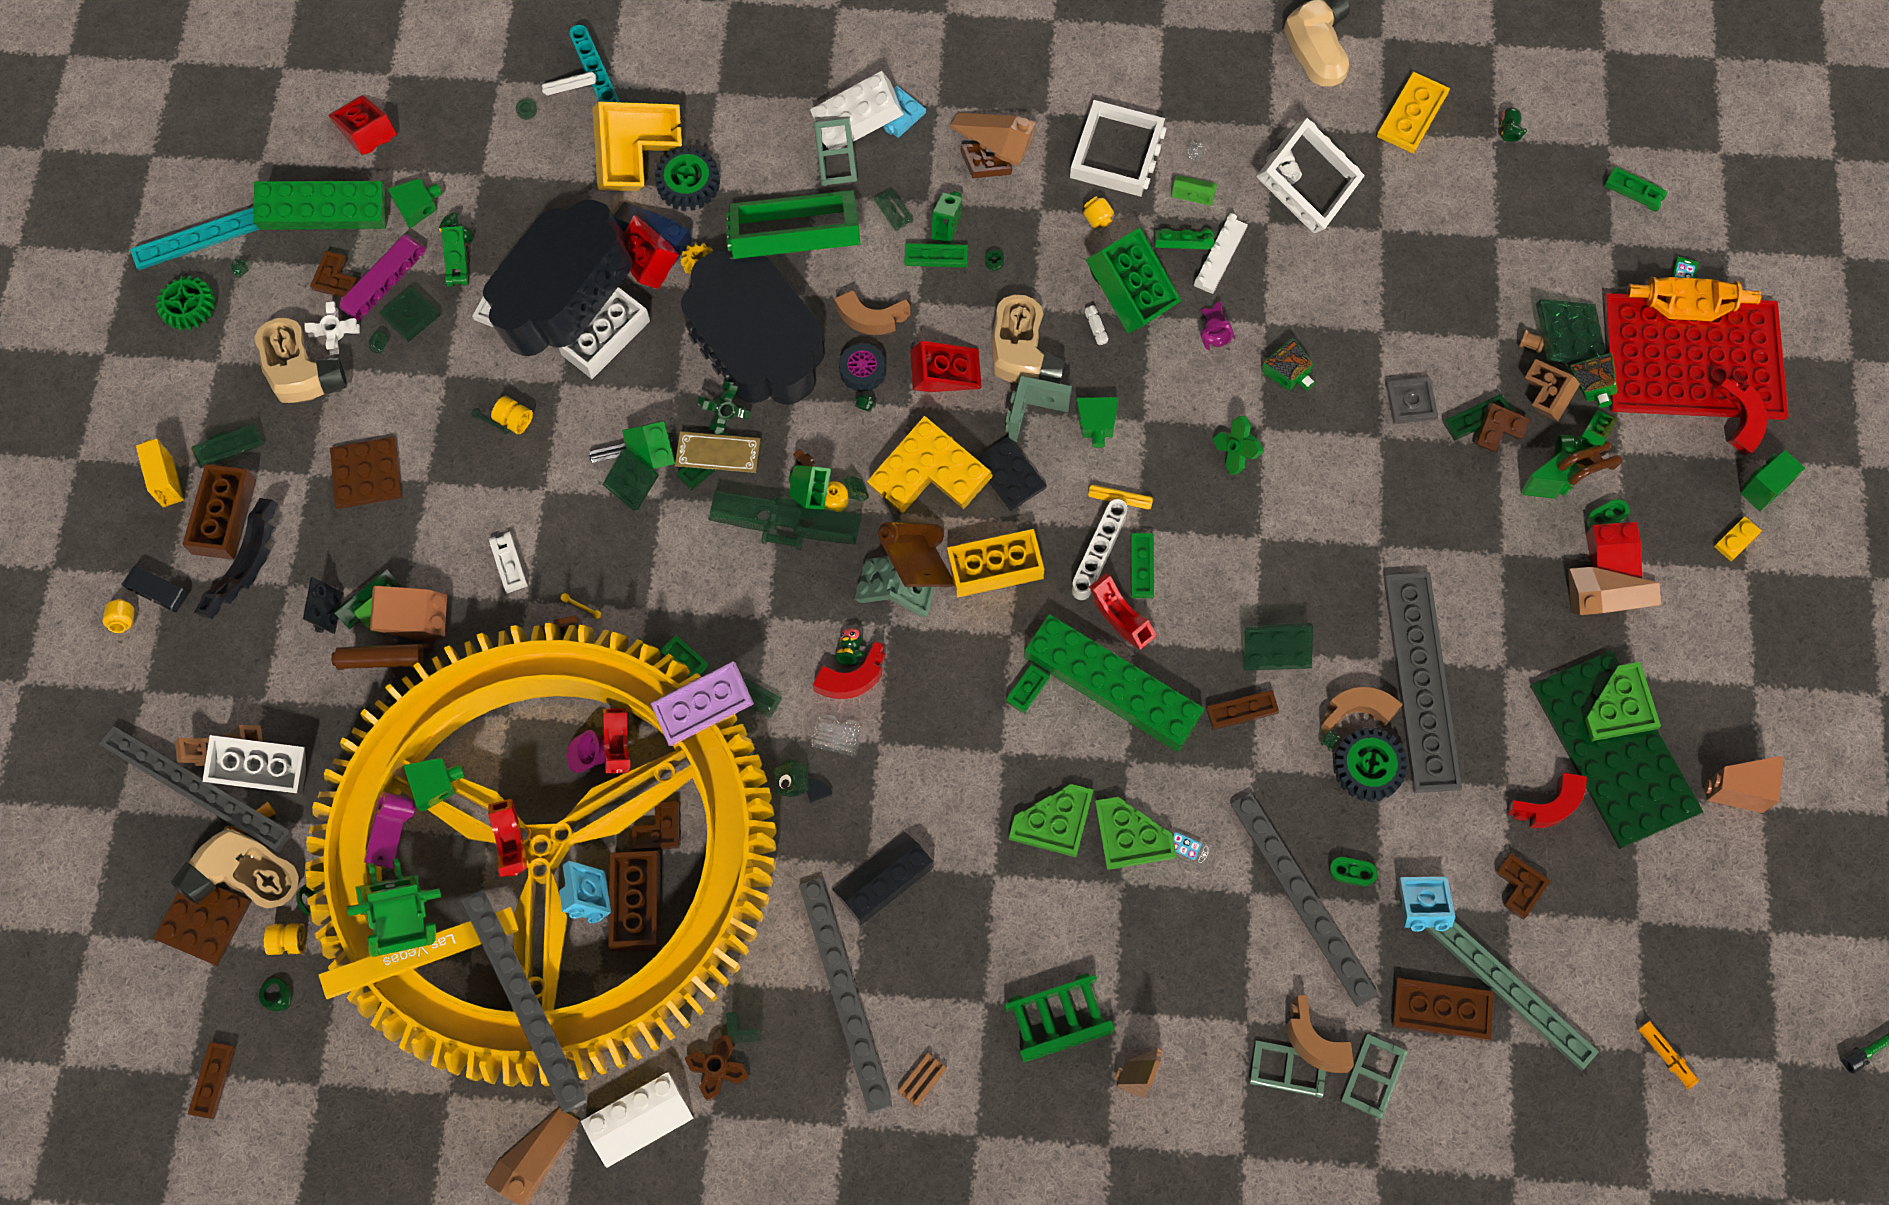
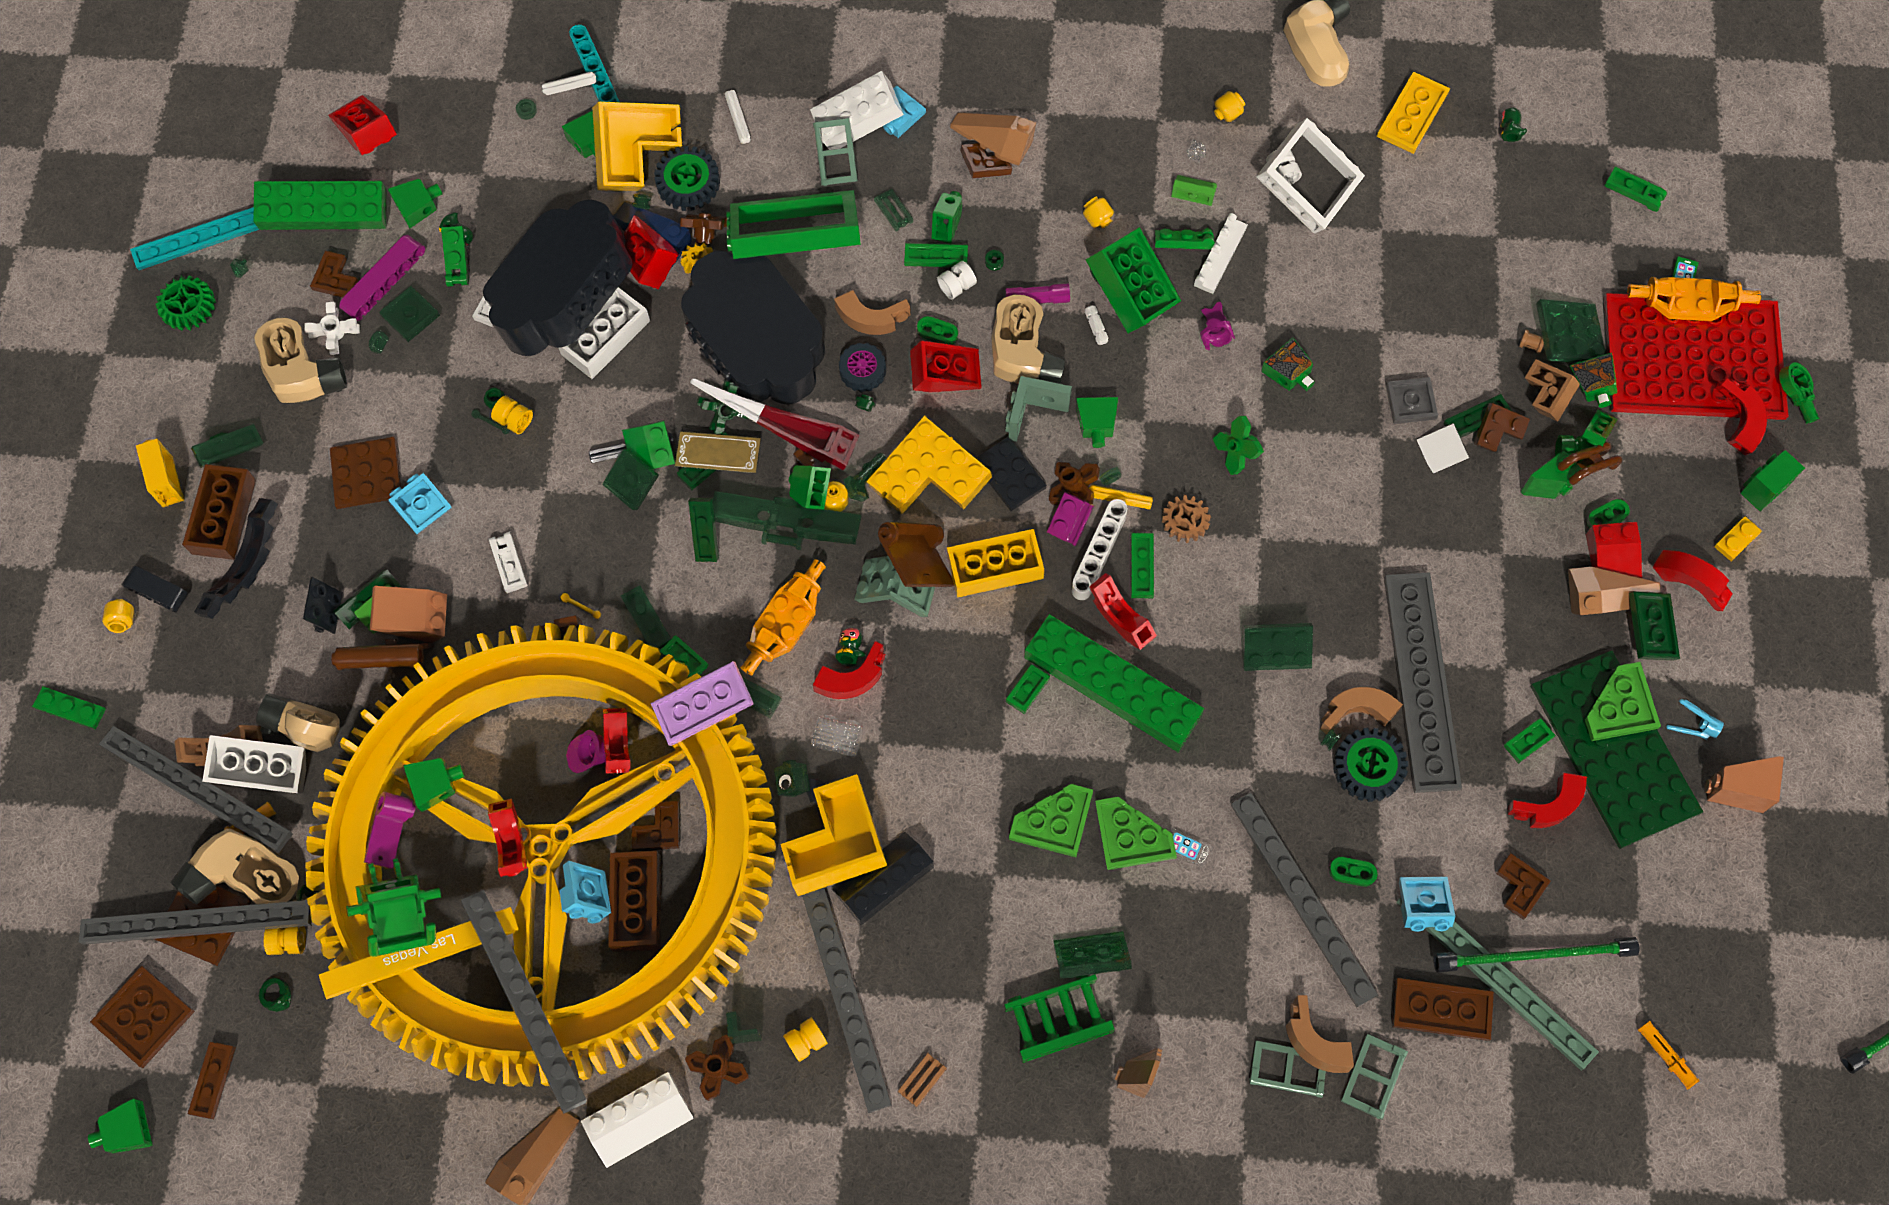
(69, 707): none -> green plate
(122, 1129): none -> green torso
(142, 1017): none -> reddish brown plate
(195, 922): none -> dark grey plate
(300, 722): none -> tan piece
(419, 502): none -> medium azure plate
(490, 394): none -> dark green plate
(581, 134): none -> green torso
(641, 201): none -> clear green bush
(646, 617): none -> clear green plate
(703, 529): none -> dark green plate
(704, 226): none -> reddish brown plant
(737, 116): none -> white axle
(784, 618): none -> light orange plate
(805, 1039): none -> yellow wheel
(815, 437): none -> dark red plate
(843, 848): none -> yellow piece
(868, 469): none -> clear green pin
(939, 329): none -> green plate
(958, 278): none -> white wheel
(1047, 294): none -> magenta axle
(1070, 518): none -> magenta plate
(1074, 482): none -> reddish brown plant
(1092, 954): none -> clear green plate
(1109, 179): white window -> none
(1110, 476): none -> clear green tile
(1182, 527): none -> medium nougat gear
(1229, 106): none -> yellow head
(1242, 709): reddish brown plate -> none
(1442, 448): none -> white sticker
(1529, 740): none -> green plate
(1621, 946): none -> green hose
(1654, 626): none -> dark green tile
(1697, 573): none -> red arch
(1709, 725): none -> medium azure plant
(1801, 395): none -> green pin

